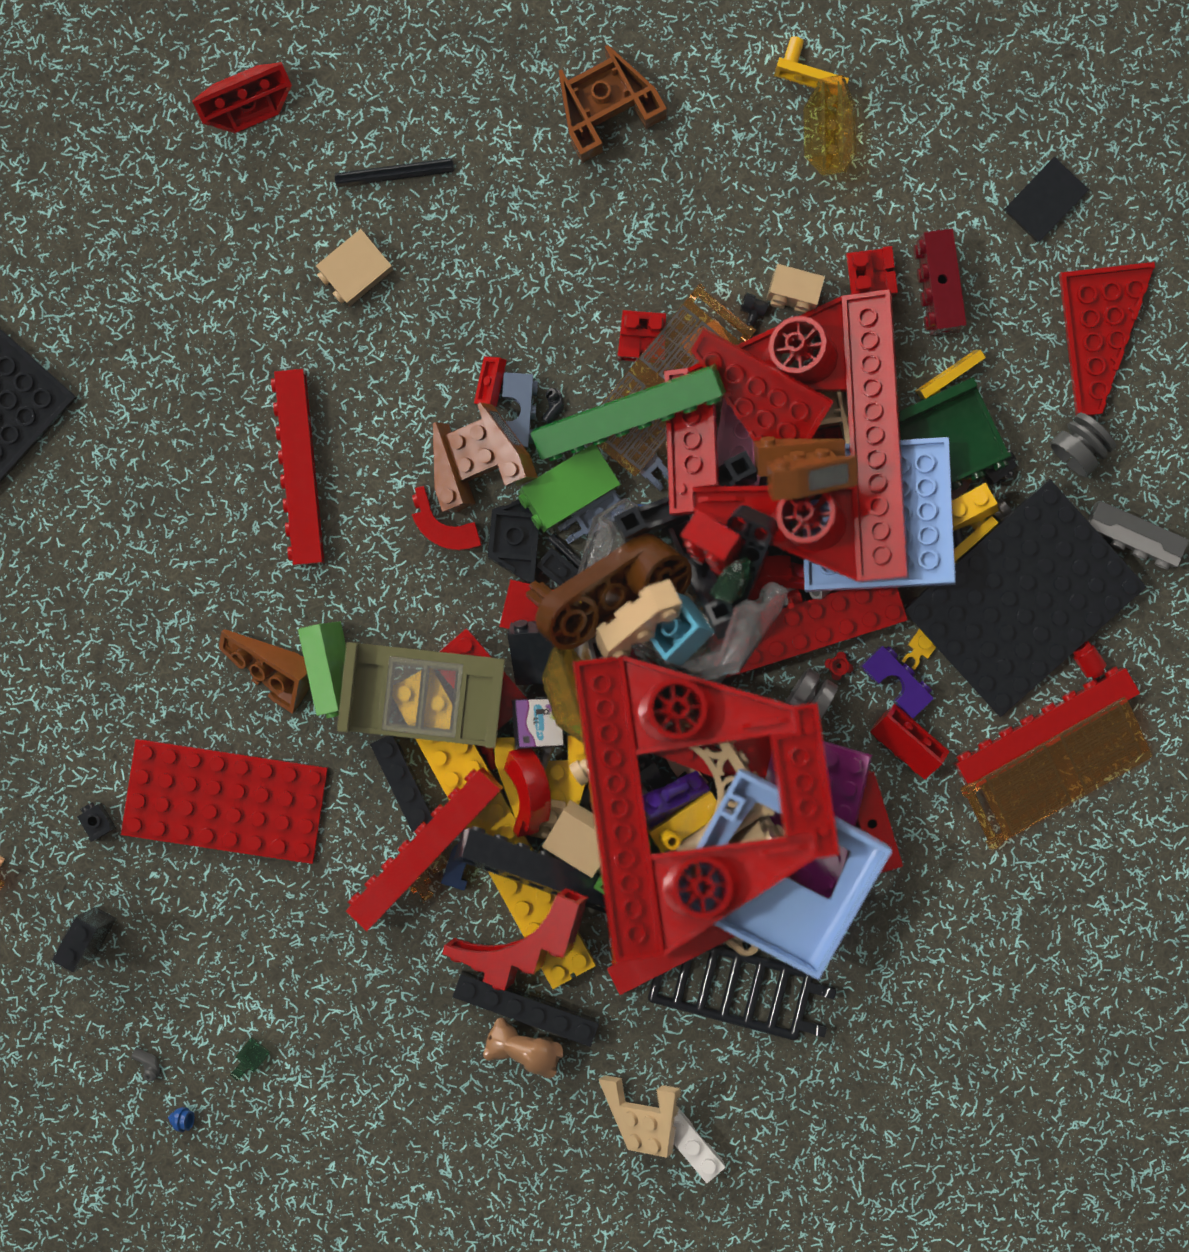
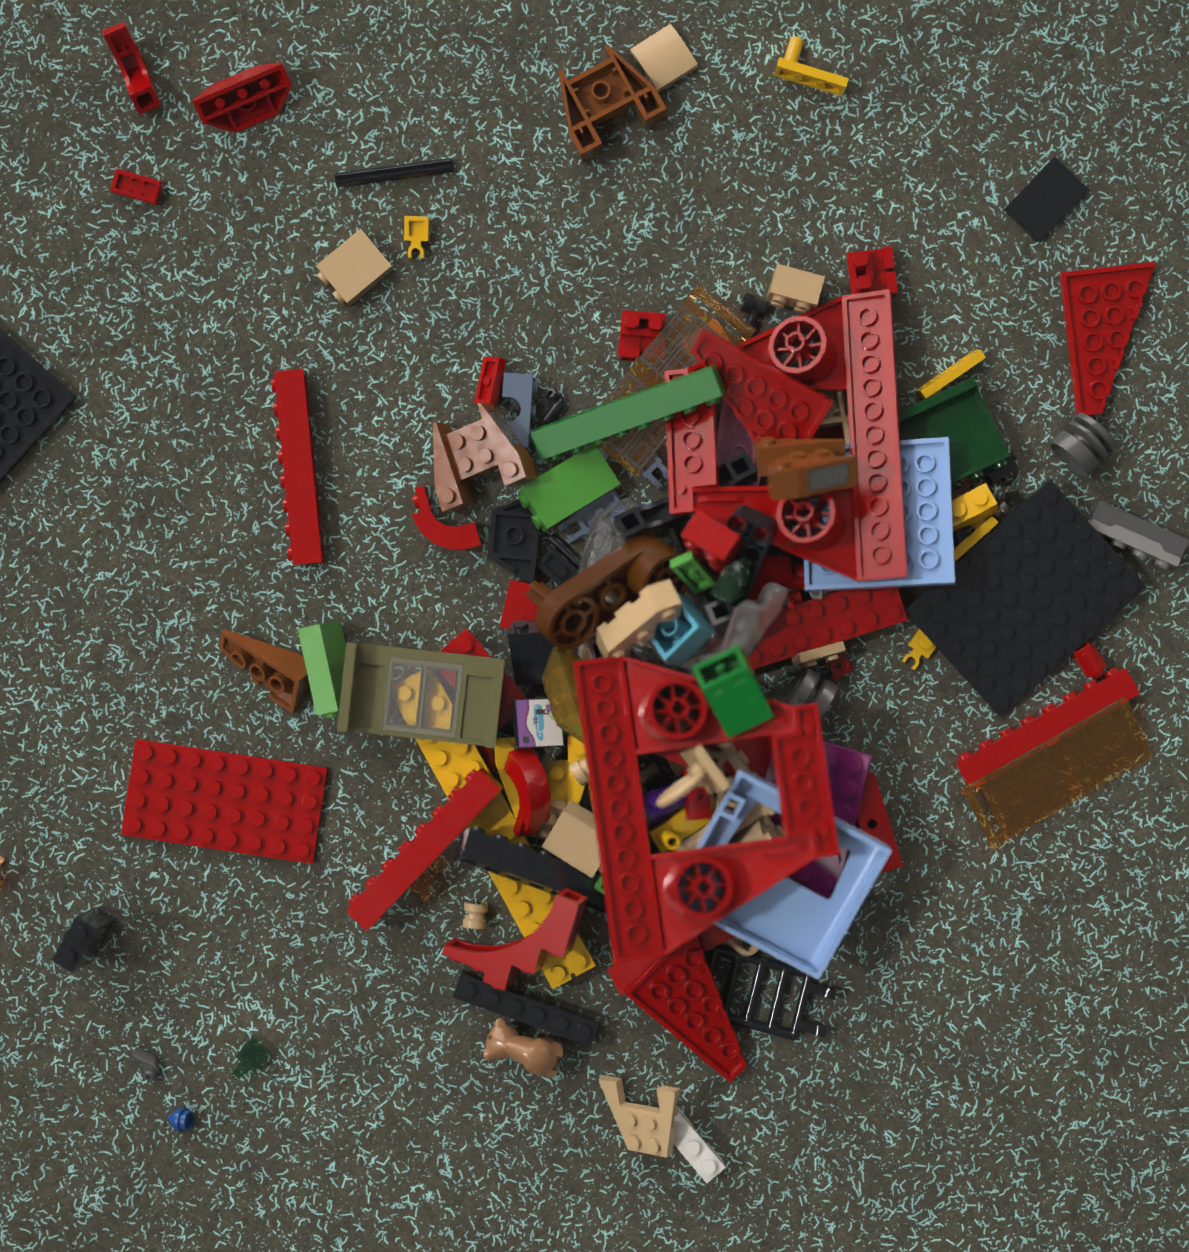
(104, 822): black brick -> none
(133, 68): none -> red arch
(136, 187): none -> red plate
(402, 781): black brick -> none
(416, 230): none -> yellow plate
(454, 872): dark blue leg -> none
(475, 915): none -> tan wheel
(664, 58): none -> tan slope
(687, 1003): none -> red wing
(693, 572): none -> bright green plate
(697, 803): none -> red plate
(700, 773): none -> tan tile
(733, 691): none -> green slope
(810, 658): none -> tan plate
(830, 126): clear yellow wedge -> none
(909, 741): red brick -> none
(913, 695): dark purple arch -> none
(940, 282): dark red brick -> none

